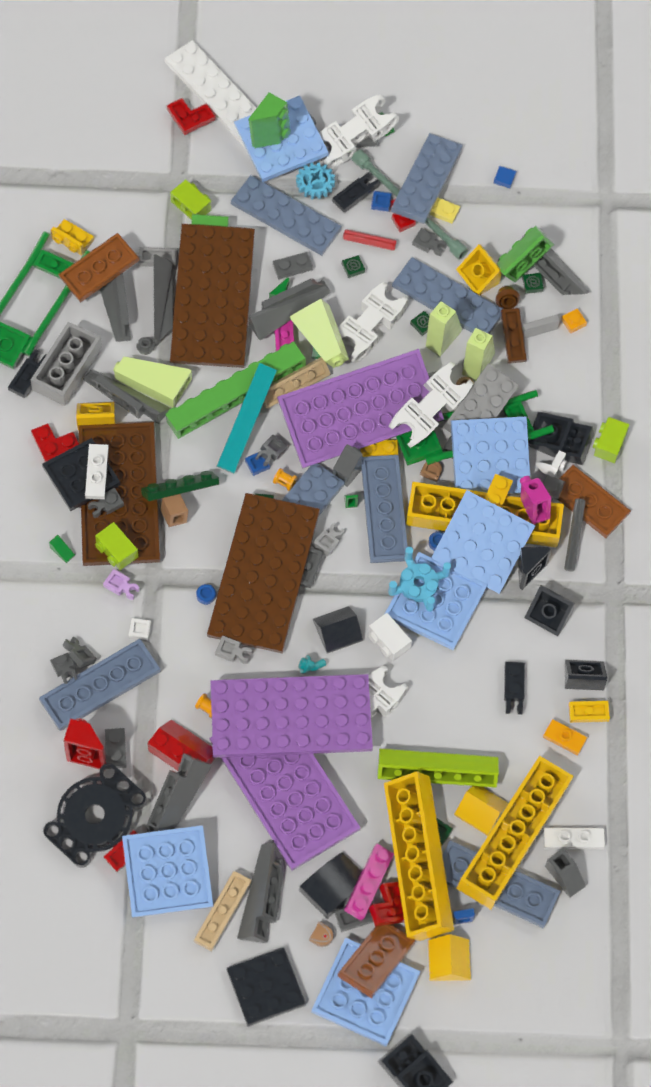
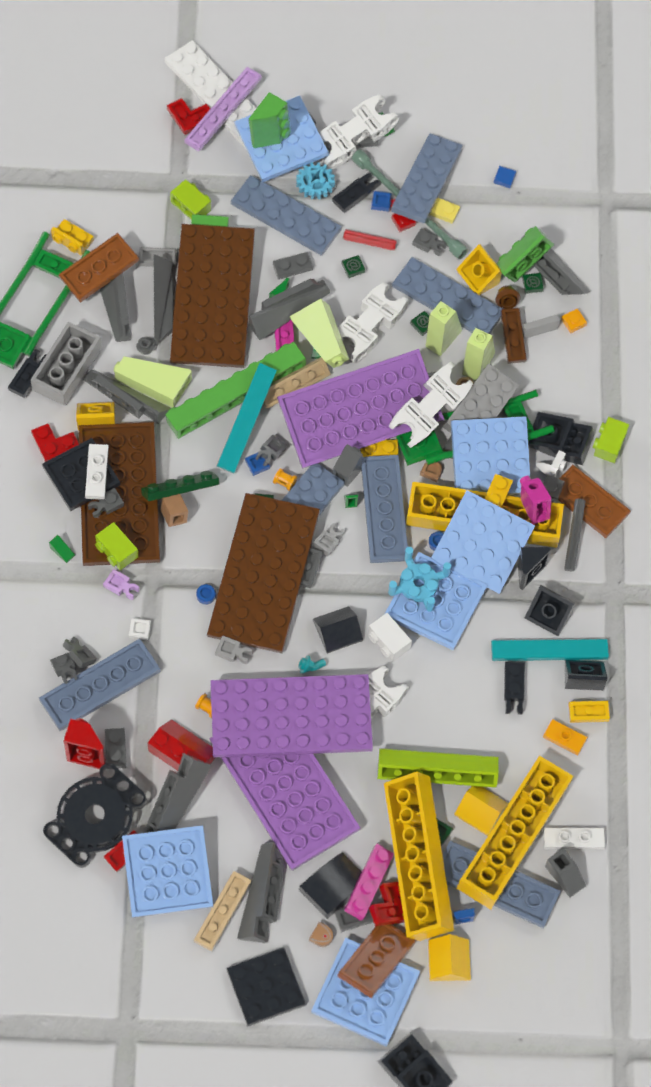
(222, 109): none -> lavender tile
(549, 650): none -> teal tile

